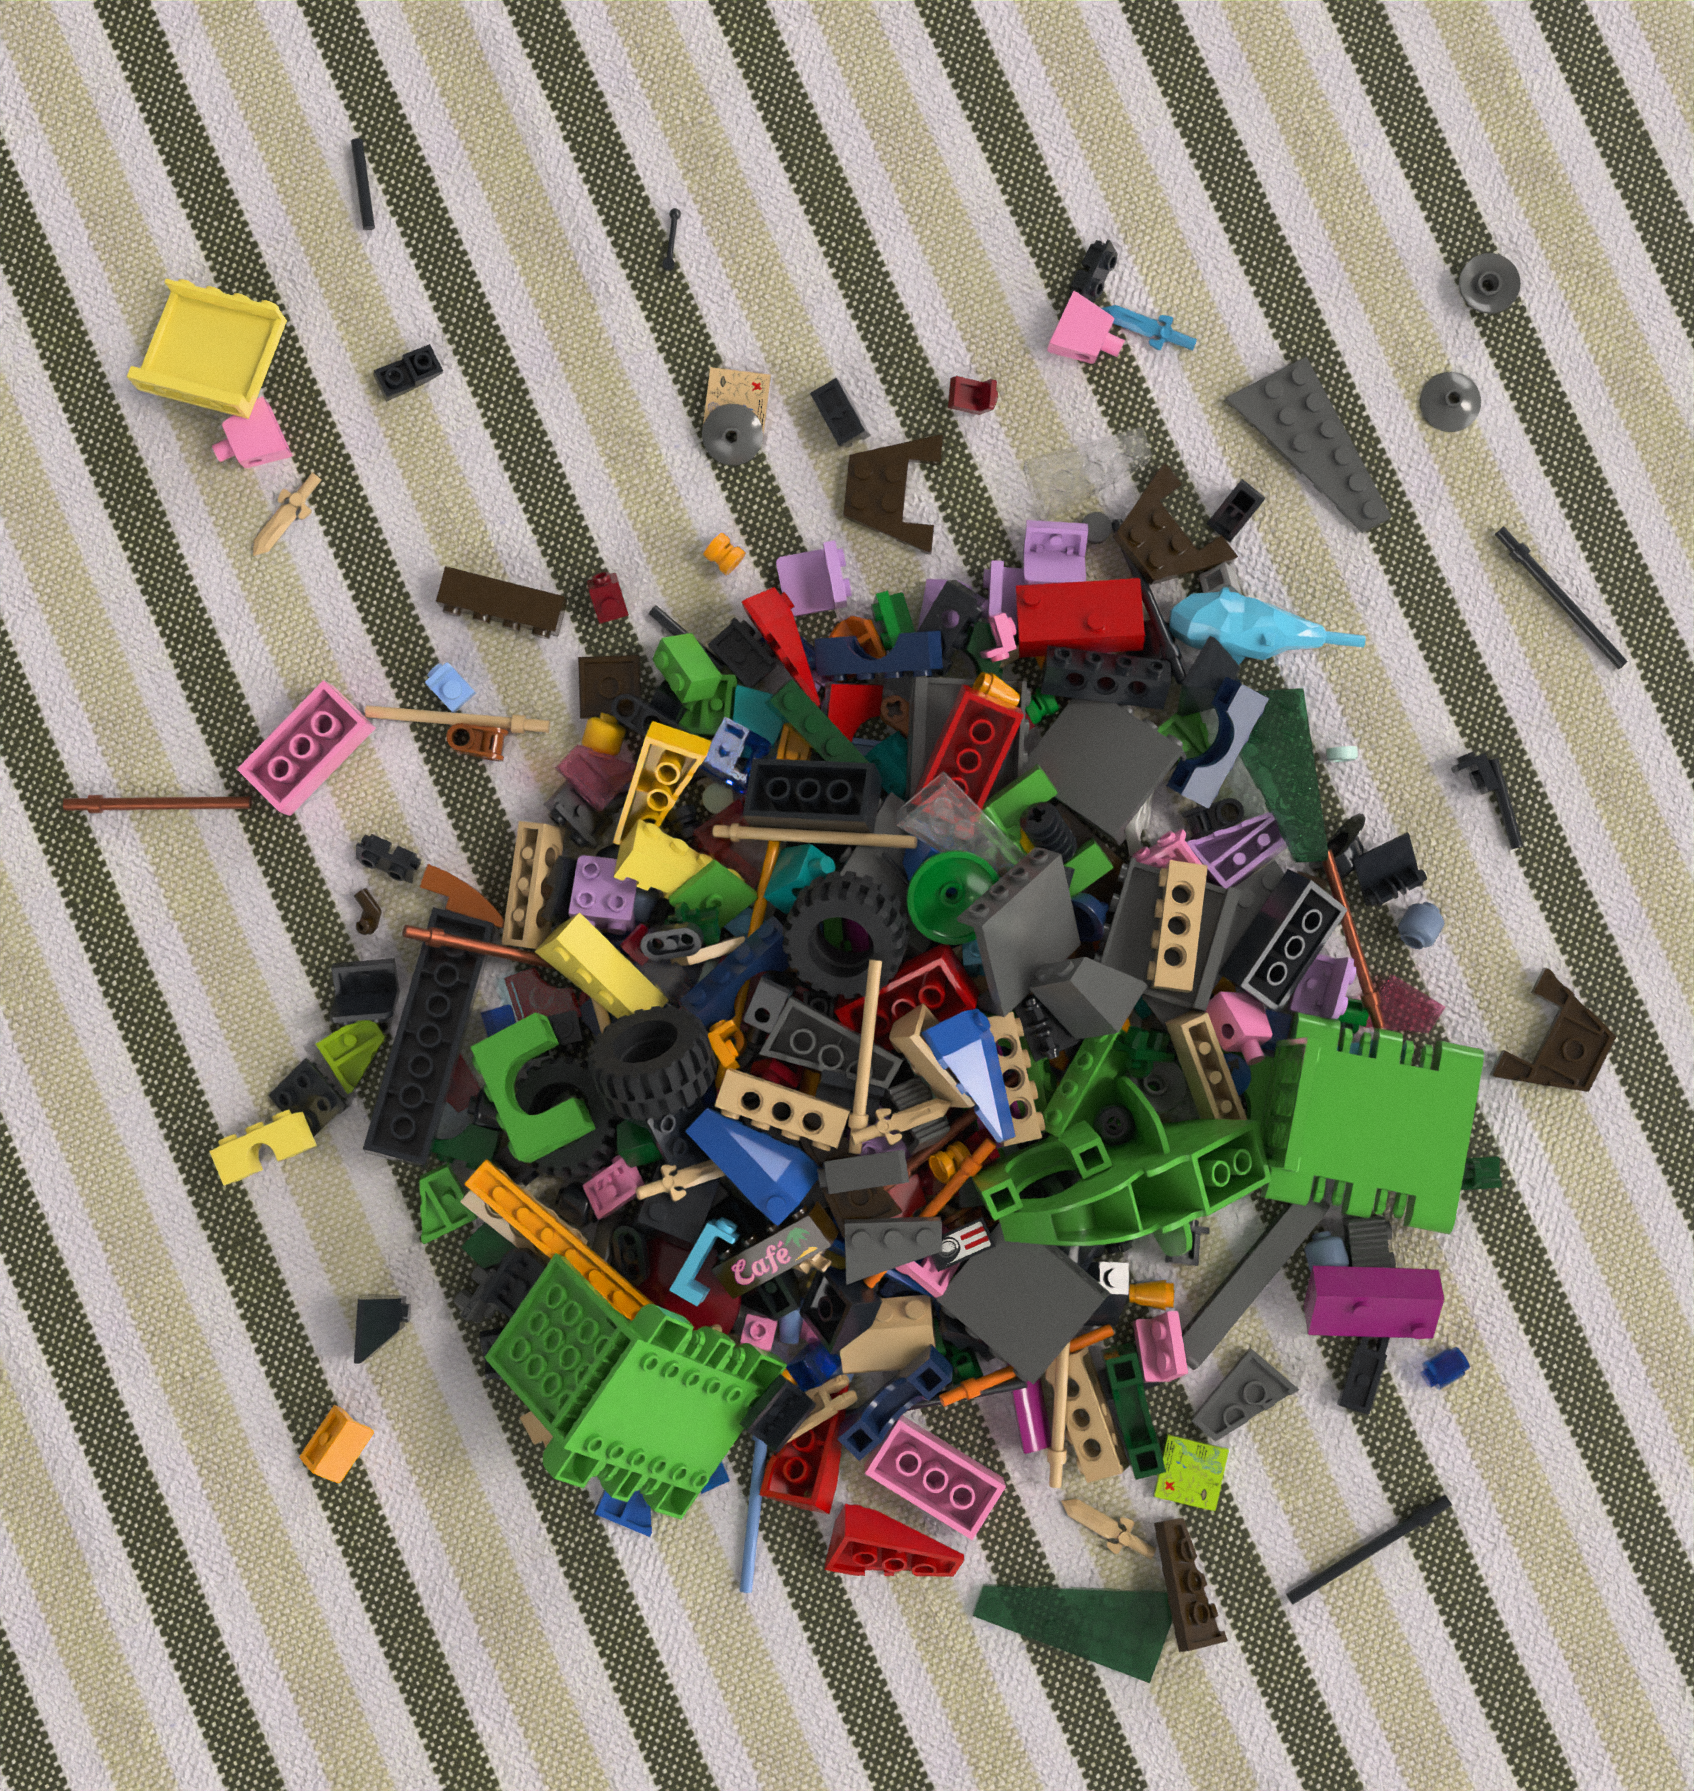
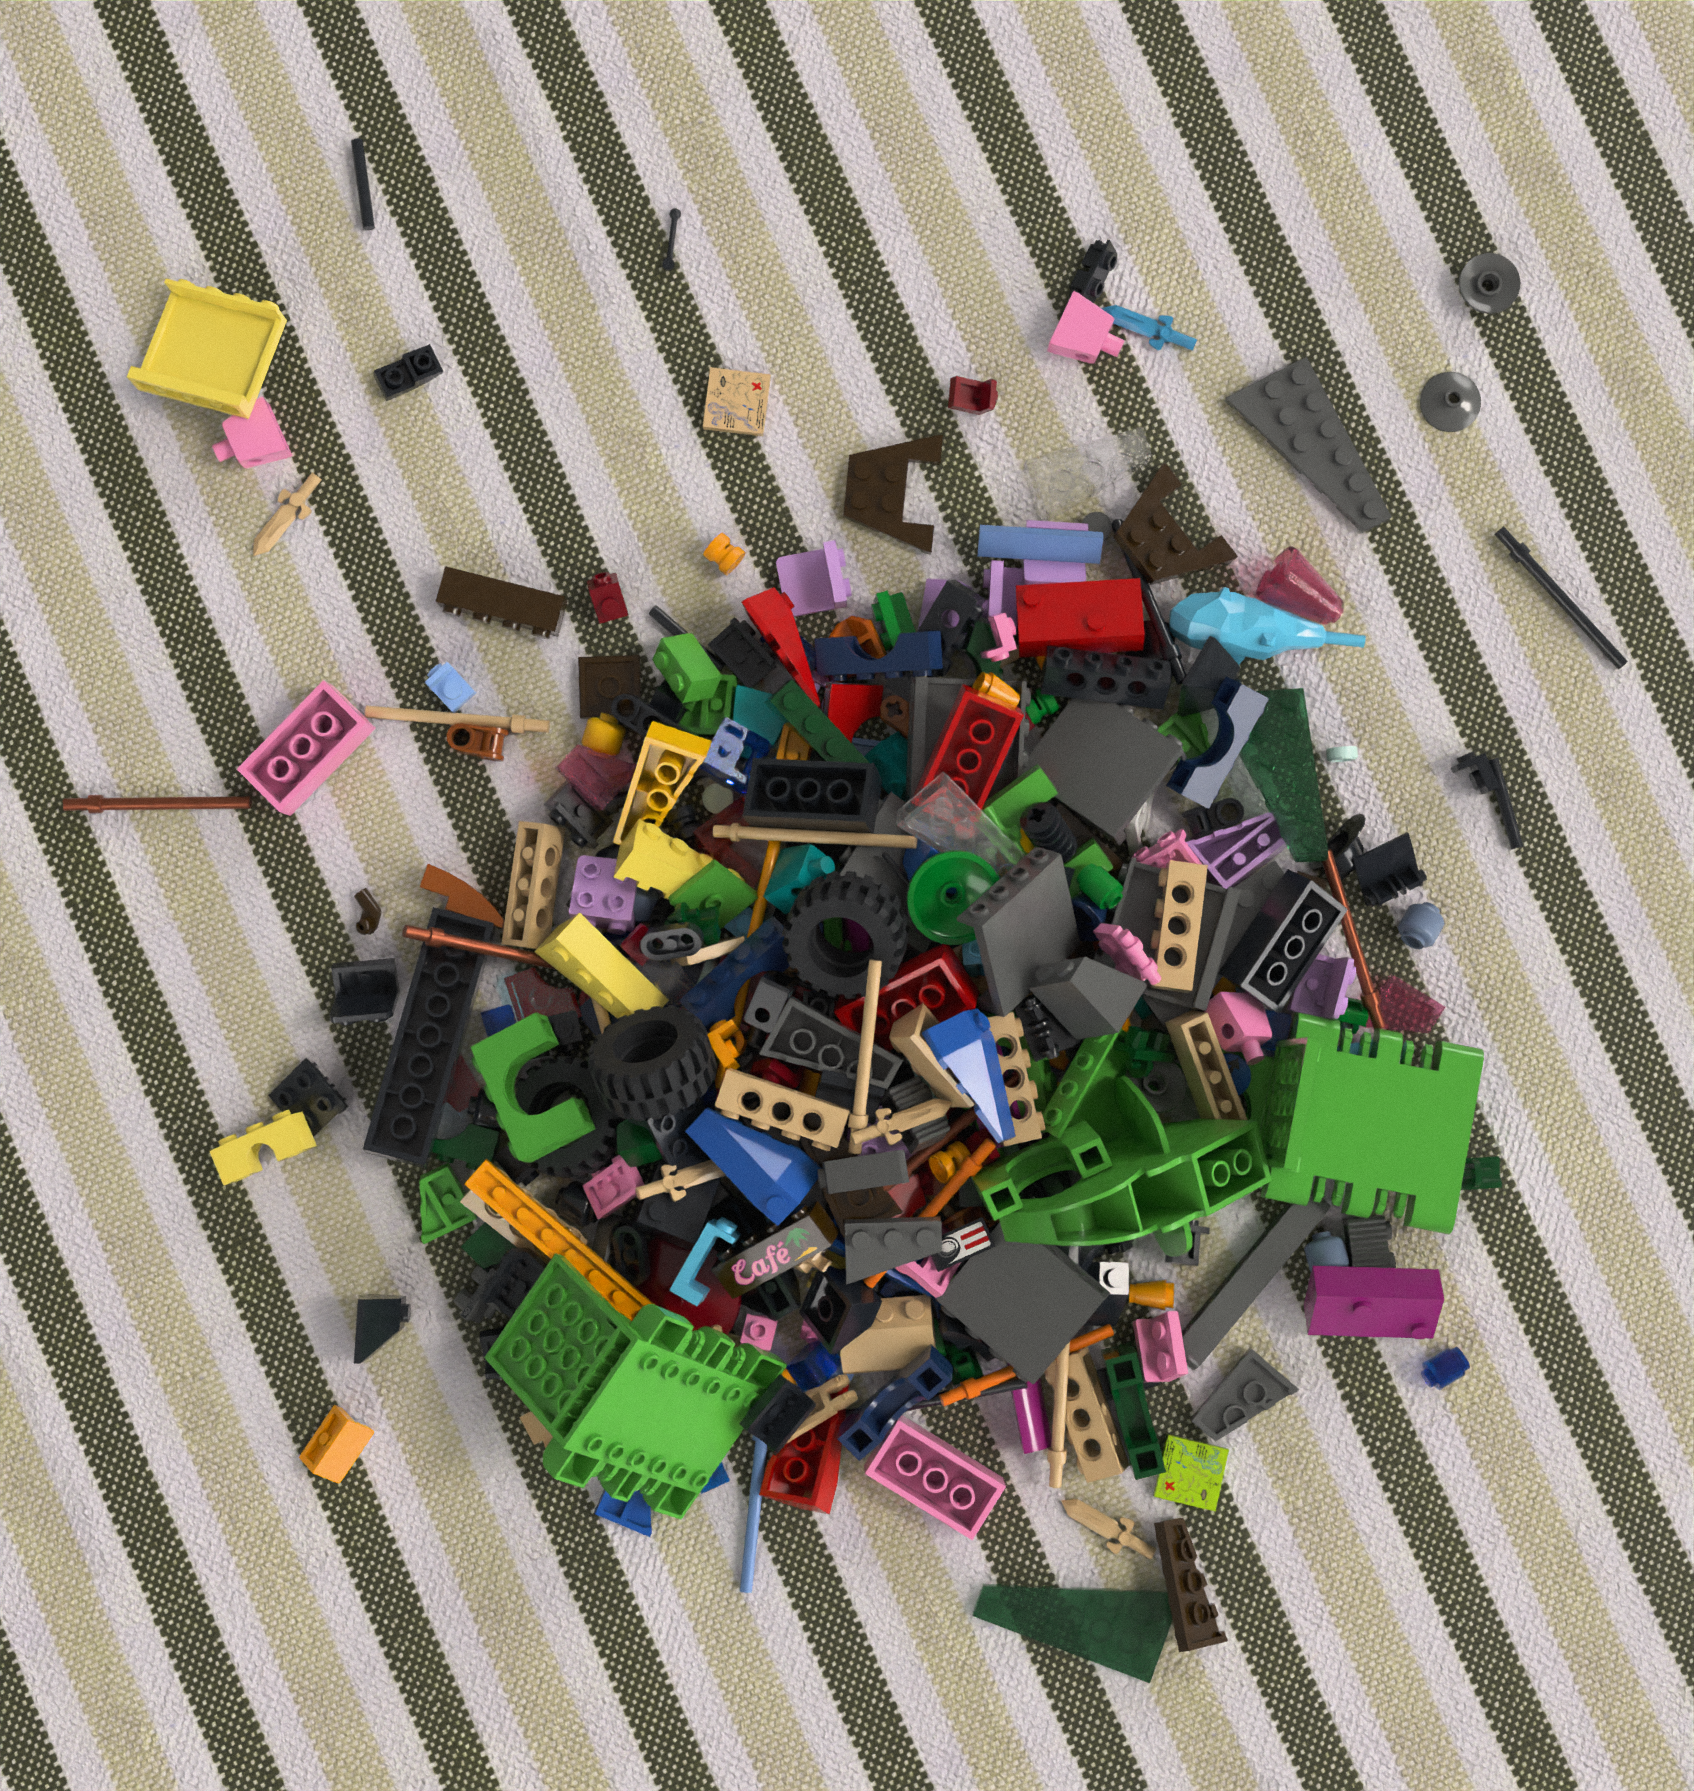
(352, 1050): lime wing -> none
(374, 854): black hinge -> none
(562, 881): black slope -> none
(738, 419): dark grey dish -> none
(791, 1325): light blue cone -> none
(840, 413): black hinge -> none
(874, 1541): red wedge -> none
(1040, 544): none -> medium blue tile
(1100, 886): none -> green brick
(1122, 1132): black head -> none
(1127, 952): none -> bright pink plate
(1219, 577): light grey slope -> none
(1236, 510): black slope -> none
(1299, 589): none -> clear pink cone
(1363, 1375): black hinge -> none
(1420, 1517): black bar -> none
(1571, 1049): dark brown wing -> none

